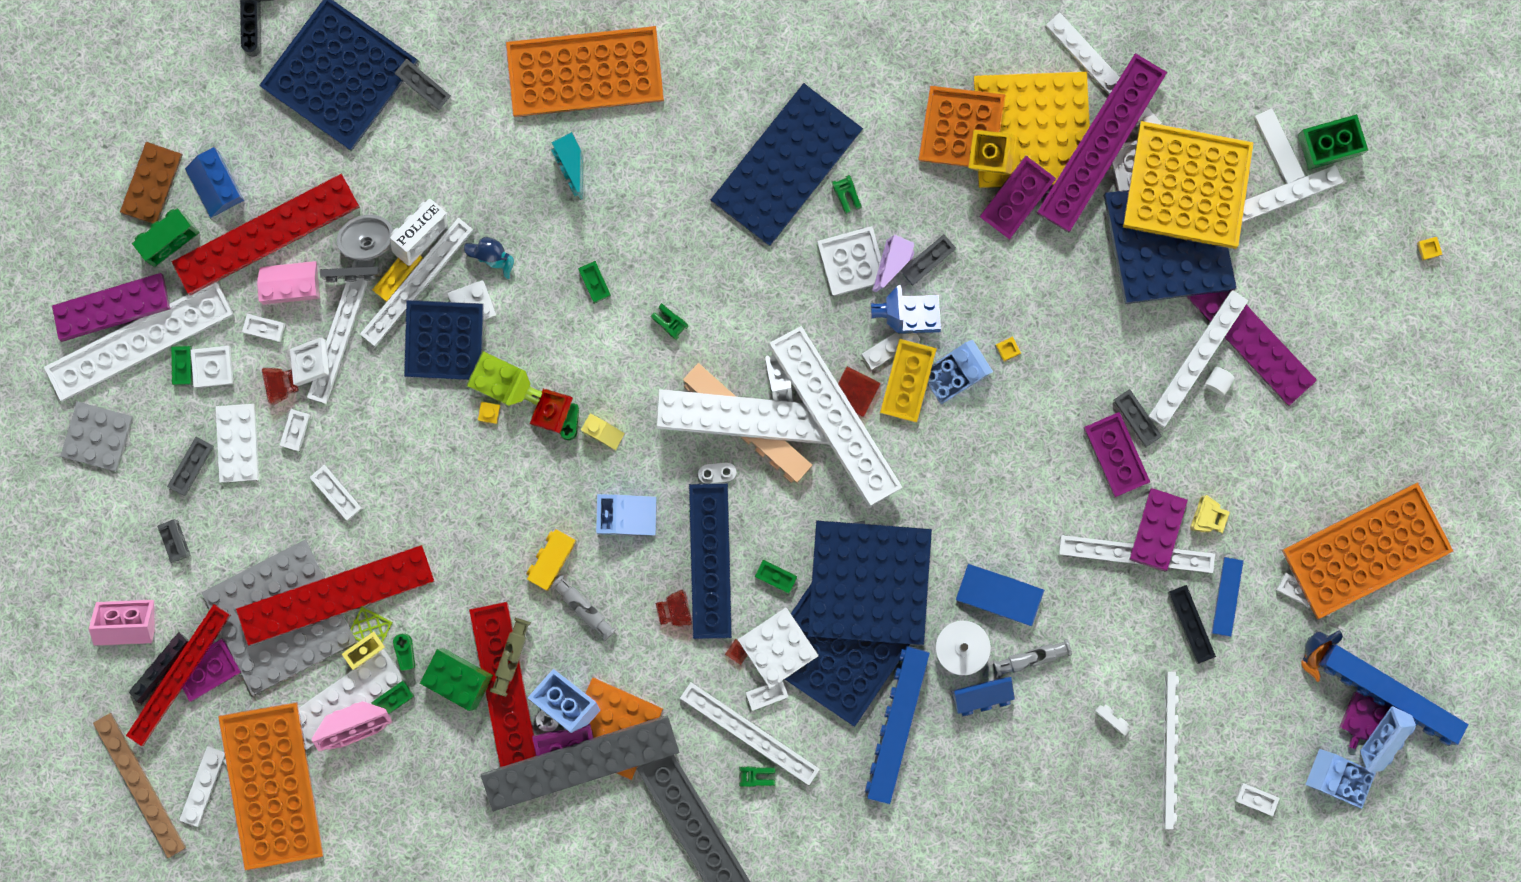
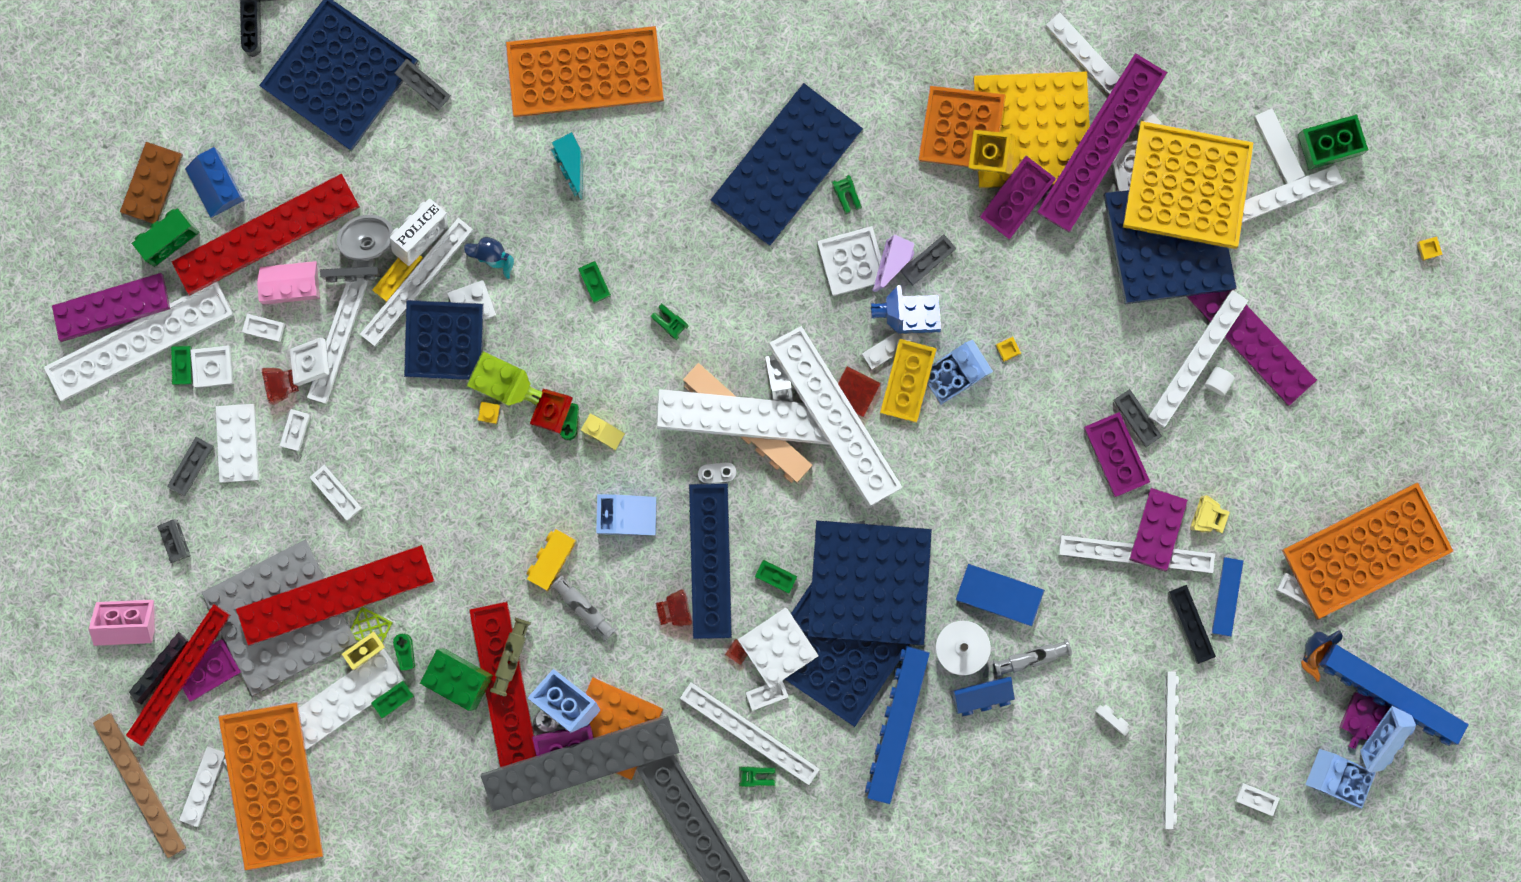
(96, 436): light grey plate -> none
(350, 725): bright pink wedge -> none

